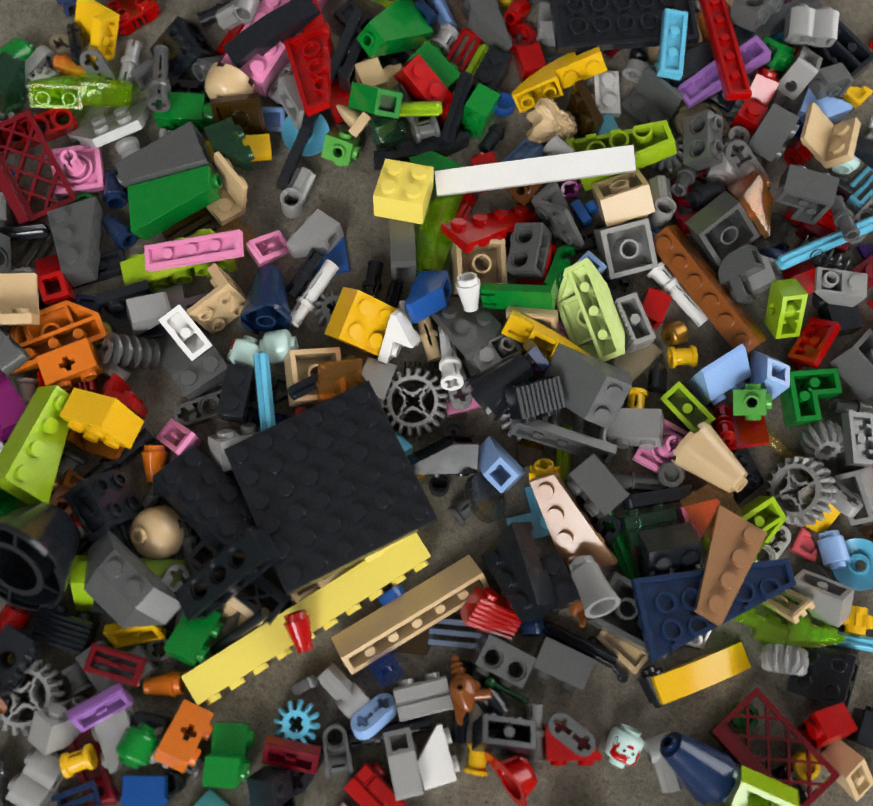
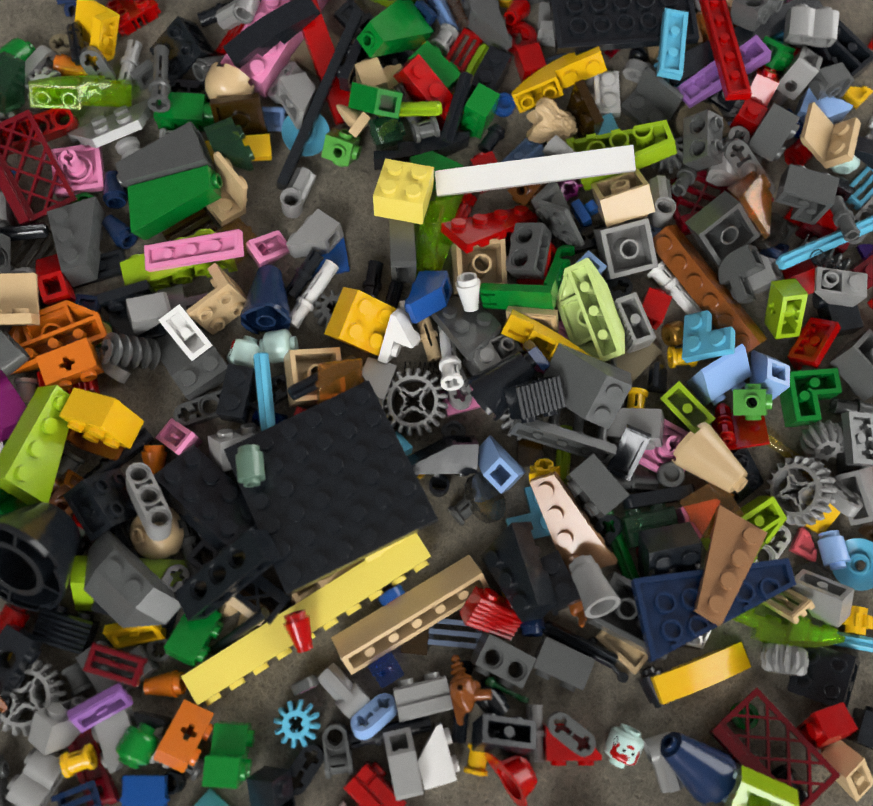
(119, 389): red bracket -> none
(148, 512): none -> light grey beam
(250, 465): none -> sand green brick
(292, 754): dark red tile -> none
(311, 66): red wing -> none
(629, 452): none -> black tile
(702, 342): none -> medium azure plate
(705, 193): black brick -> none
(800, 768): yellow tile -> none

